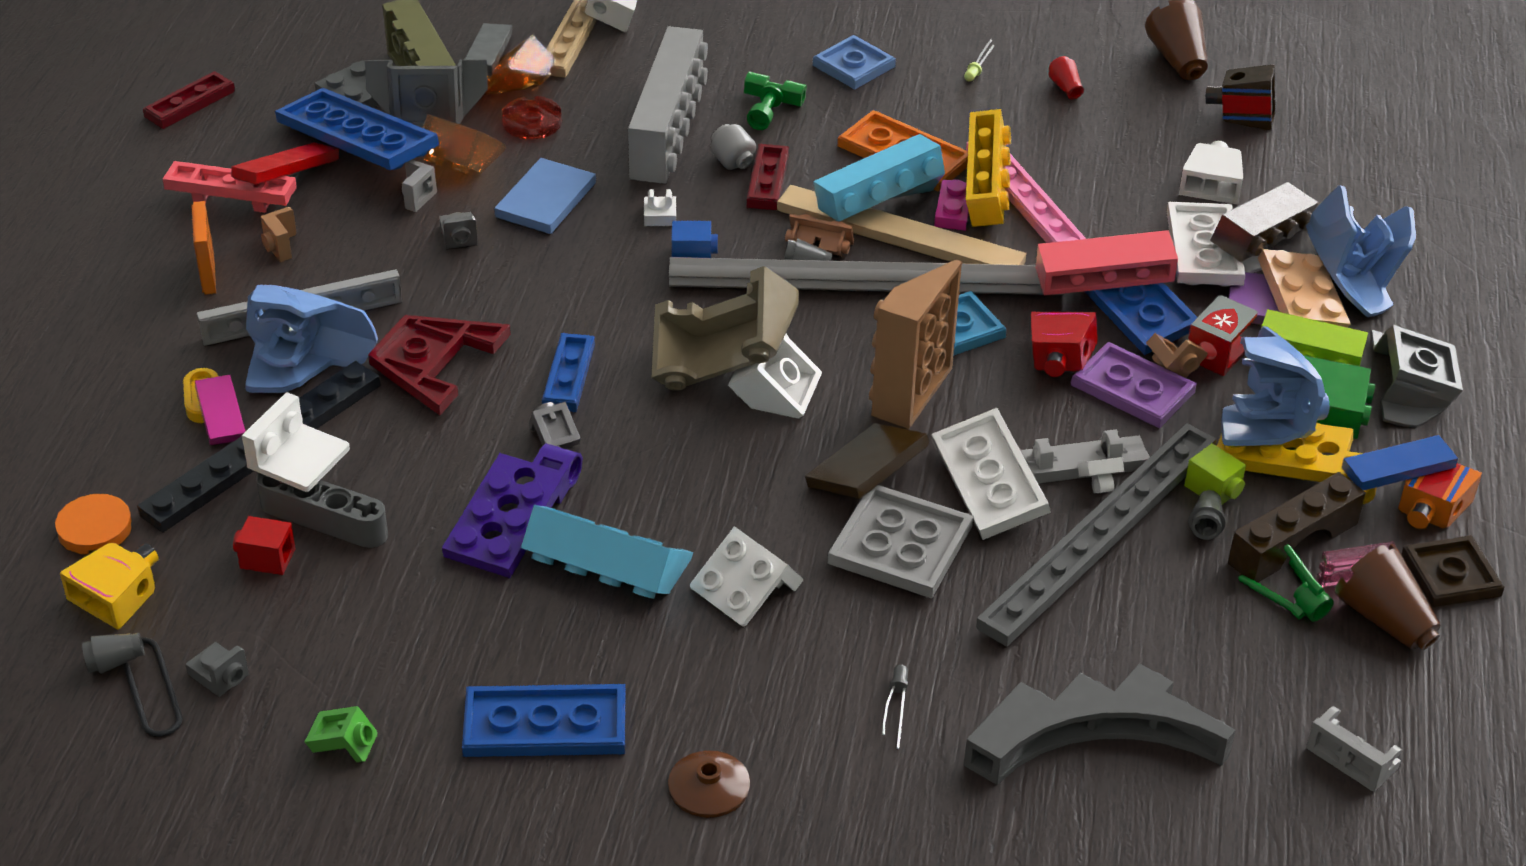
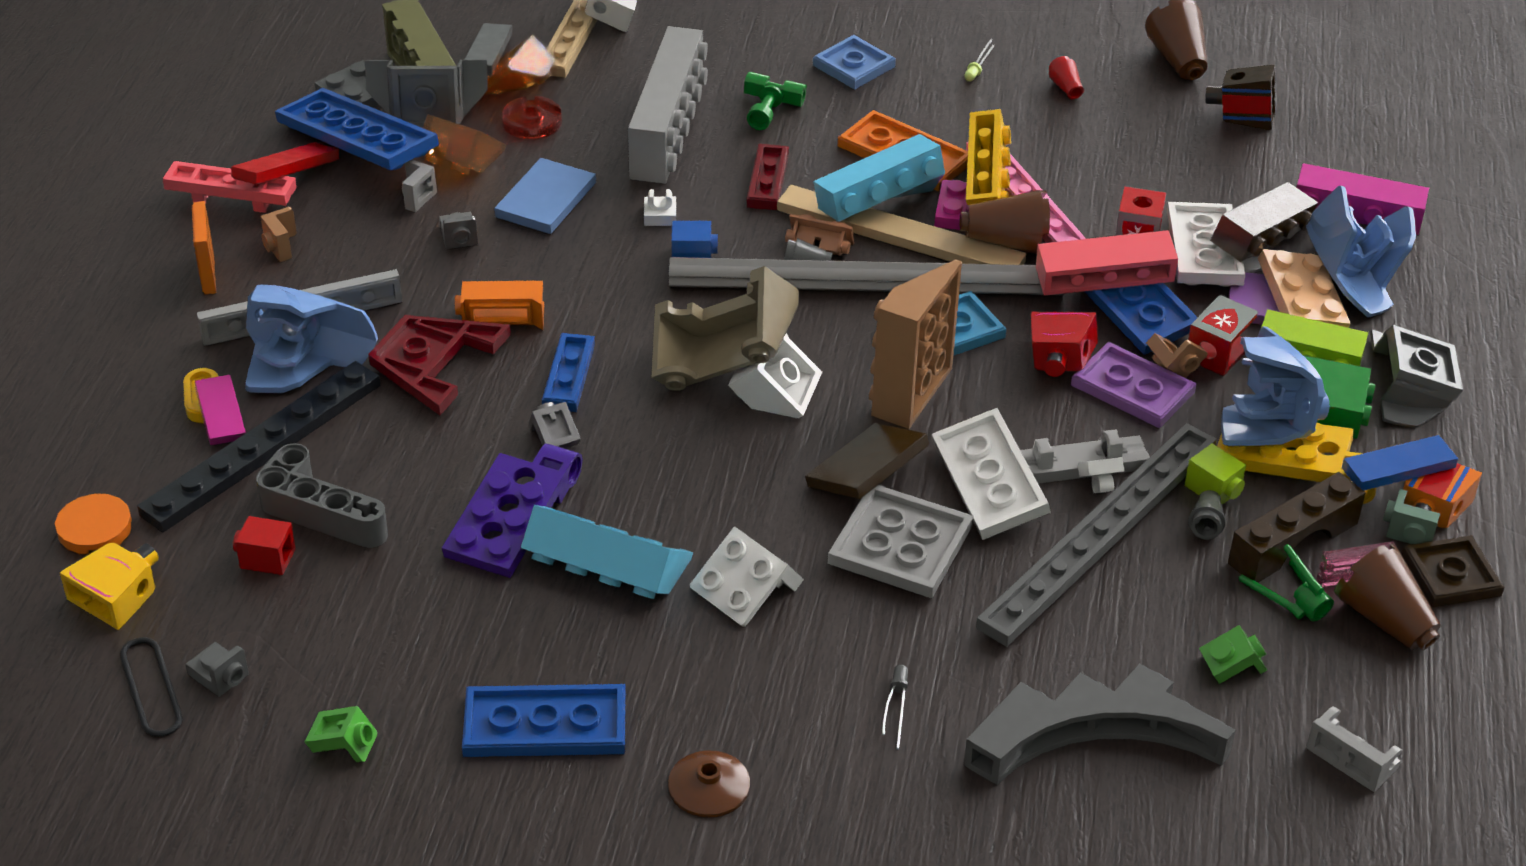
(110, 651): dark grey cone -> none
(188, 99): dark red tile -> none
(288, 449): white bracket -> none
(502, 302): none -> orange window
(733, 146): light grey head -> none
(1009, 221): none -> reddish brown cone
(1140, 211): none -> piece
(1213, 173): white torso -> none
(1233, 653): none -> bright green bracket
(1365, 193): none -> dark pink brick
(1409, 522): none -> sand green bracket

